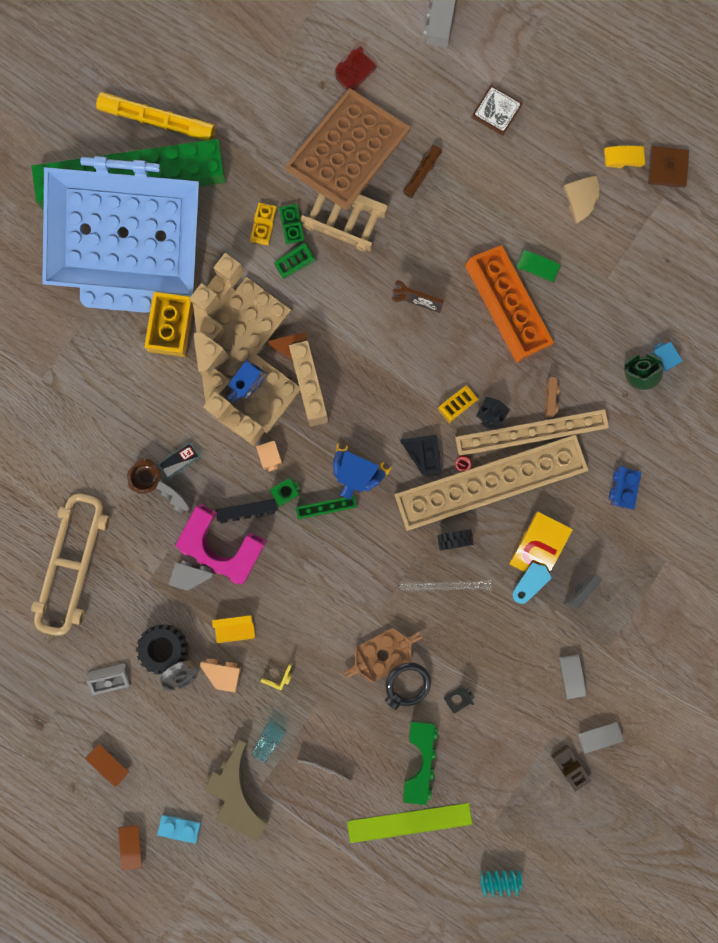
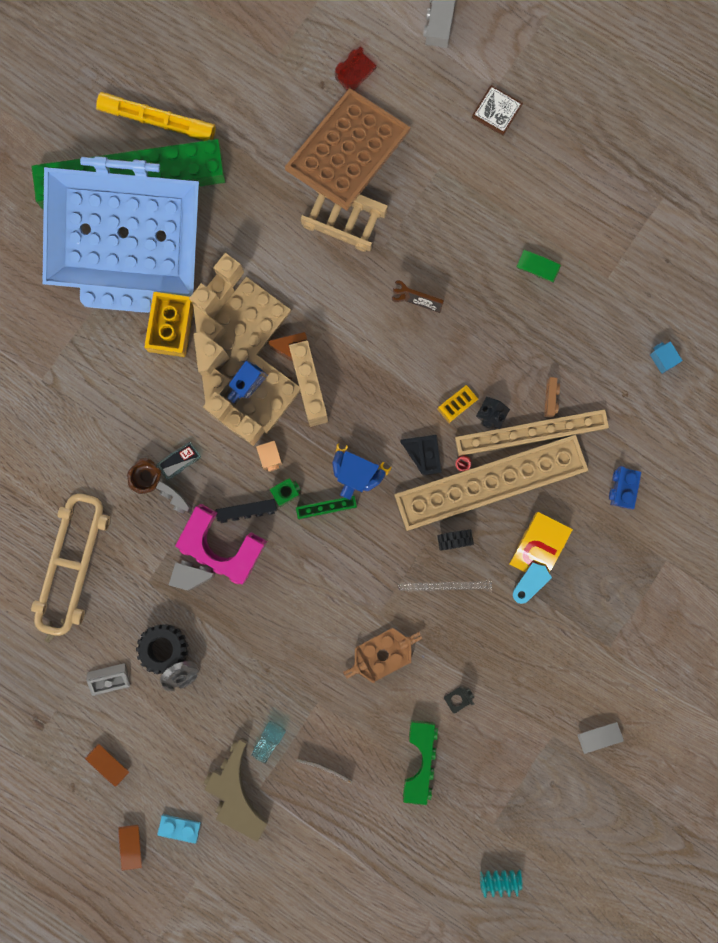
(222, 676): light nougat slope -> none
(234, 629): yellow panel -> none
(263, 224): yellow slope -> none
(286, 679): light yellow bracket -> none
(291, 224): green slope -> none
(291, 255): green slope -> none
(393, 699): black piece -> none
(409, 823): lime sticker -> none
(426, 165): reddish brown pin -> none
(508, 303): orange arch -> none
(571, 768): dark brown slope -> none
(572, 676): light grey slope -> none
(582, 197): tan brick -> none
(582, 591): dark grey plate -> none
(624, 156): yellow slope -> none
(643, 372): dark green cylinder -> none
(668, 166): reddish brown plate -> none

